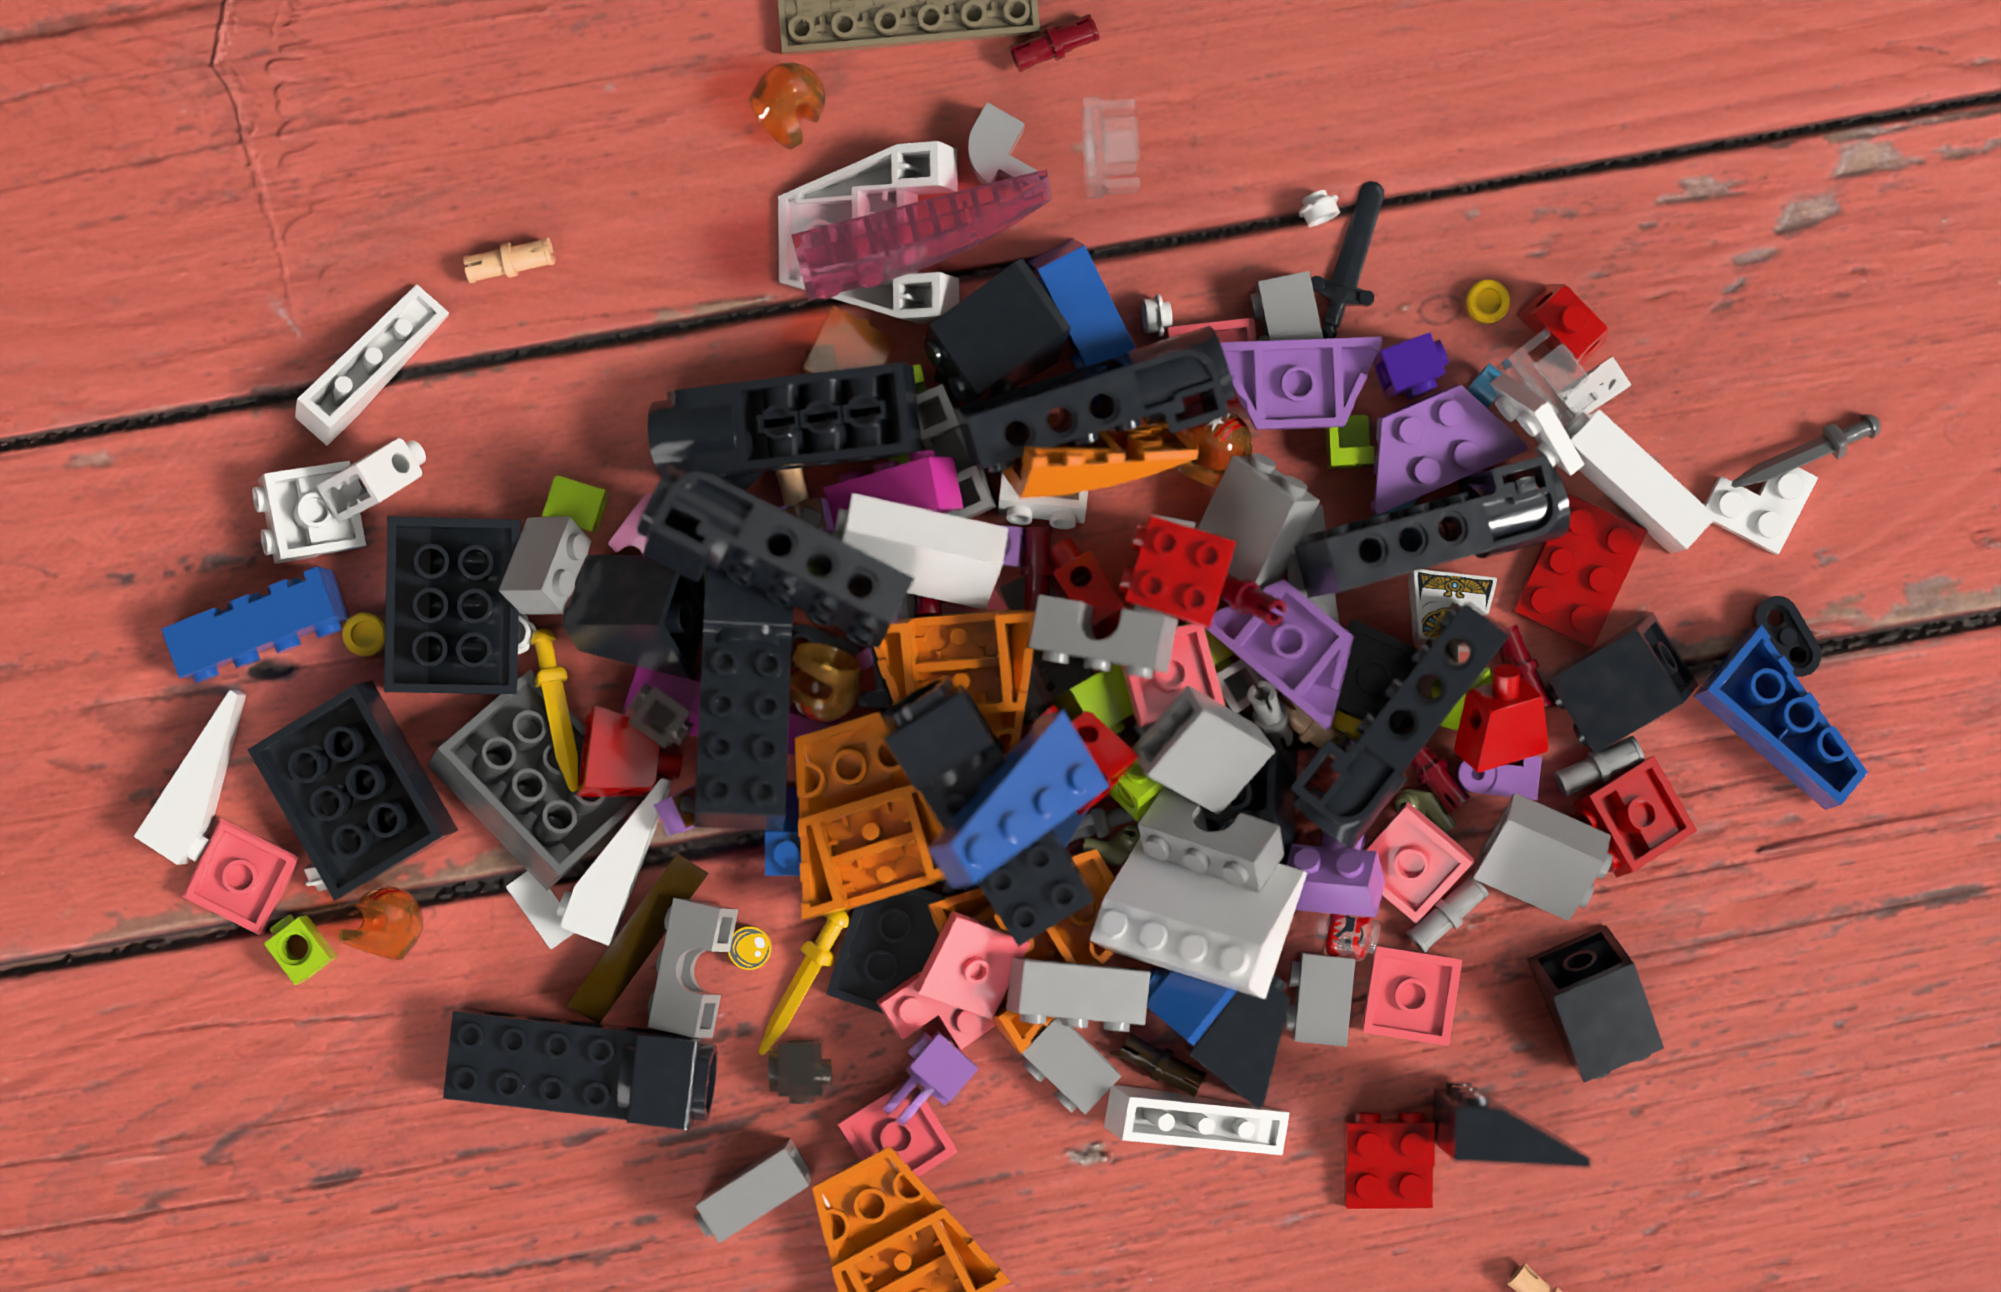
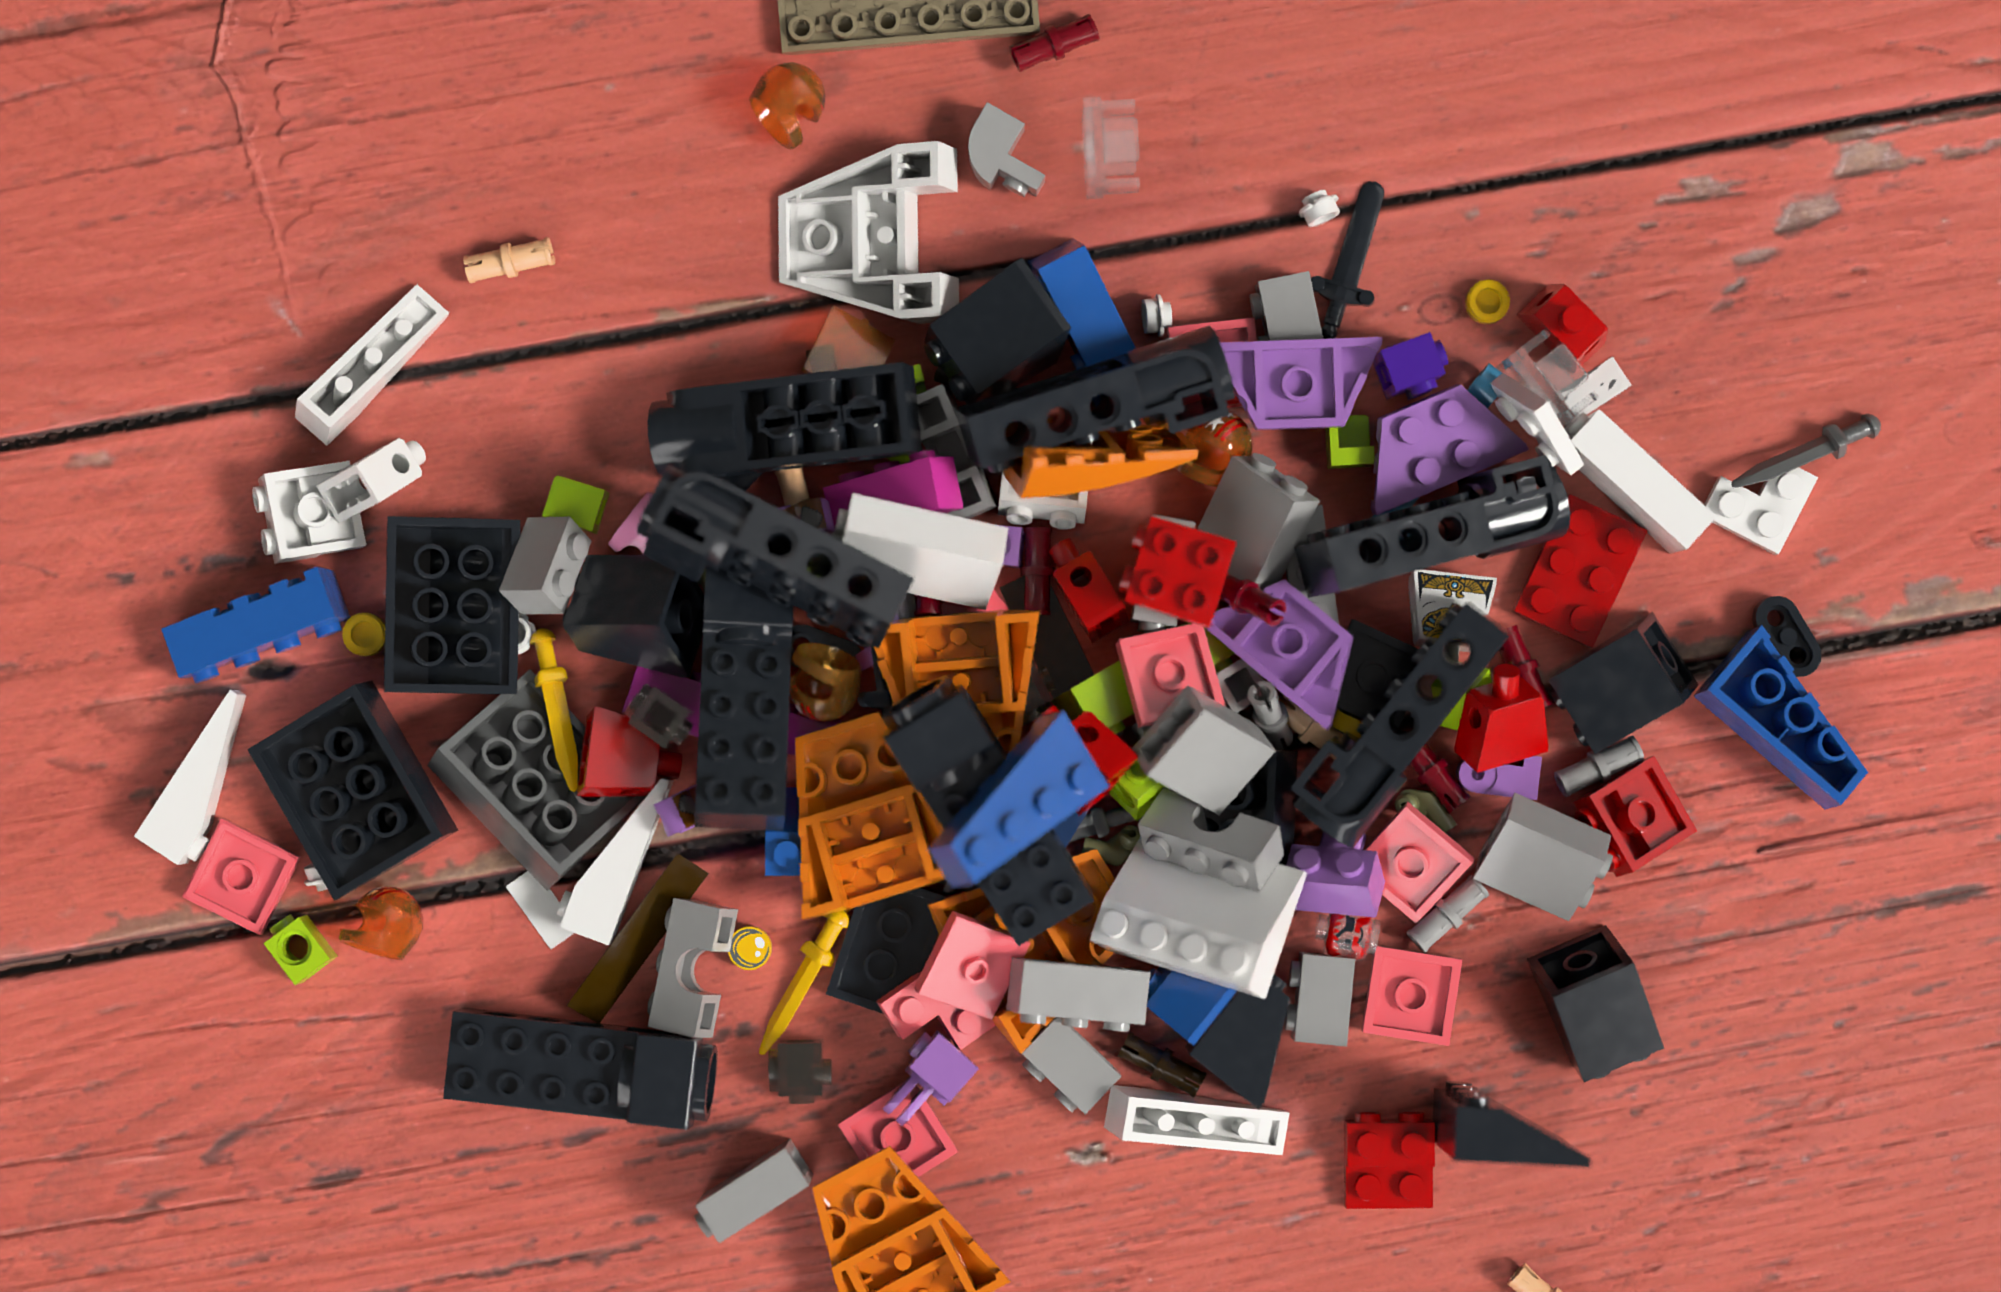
(913, 235): clear pink slope -> none
(1065, 631): light grey arch -> none

